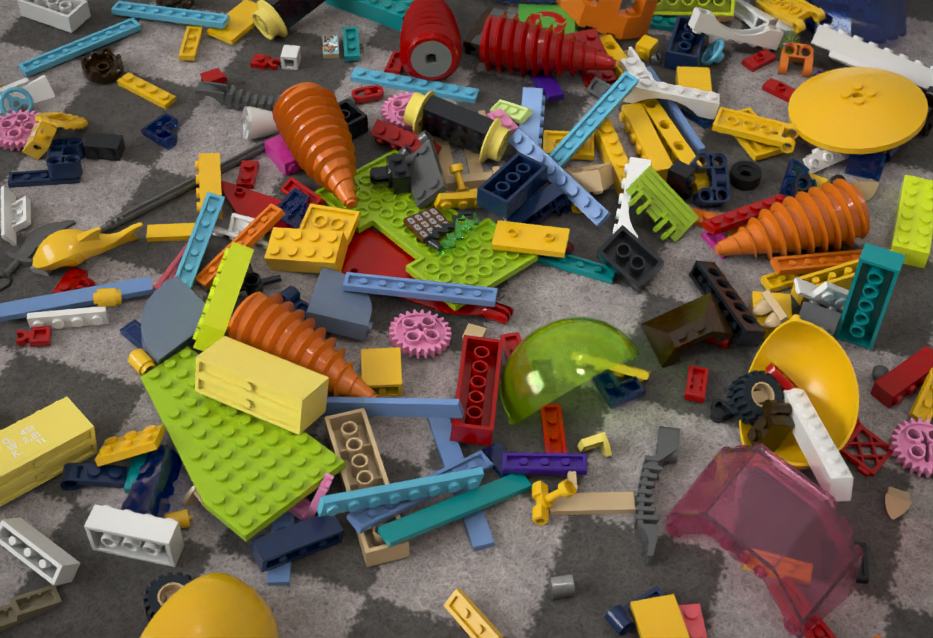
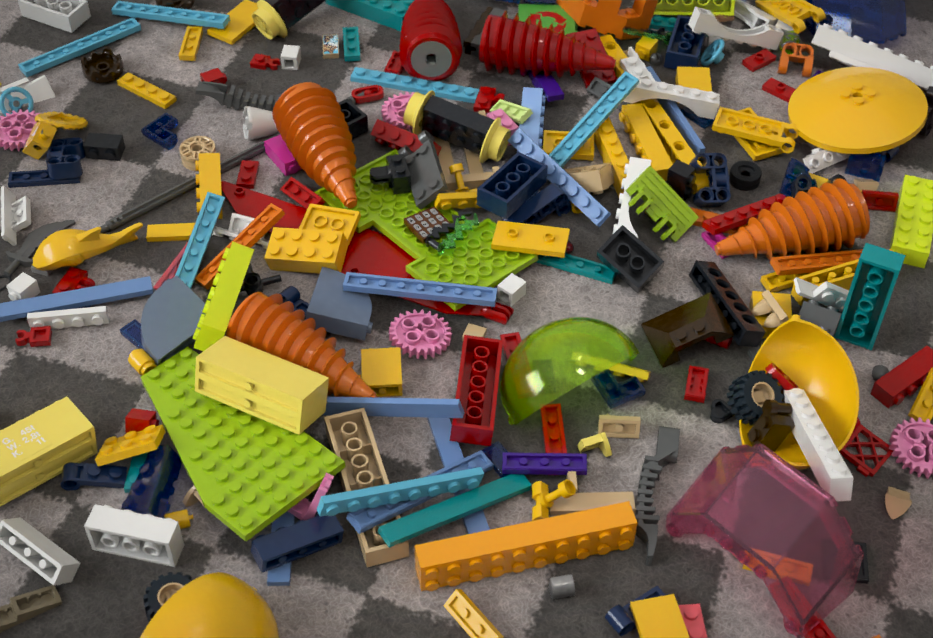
(23, 287): none -> white brick
(107, 297): yellow brick -> none
(139, 419): none -> red brick
(192, 146): none -> tan wheel
(294, 207): clear blue wing -> none
(486, 99): none -> red plate
(511, 289): none -> white brick
(525, 546): none -> light orange brick
(619, 426): none -> tan tile
(660, 34): none -> clear neon green piece
(881, 200): none -> red plate

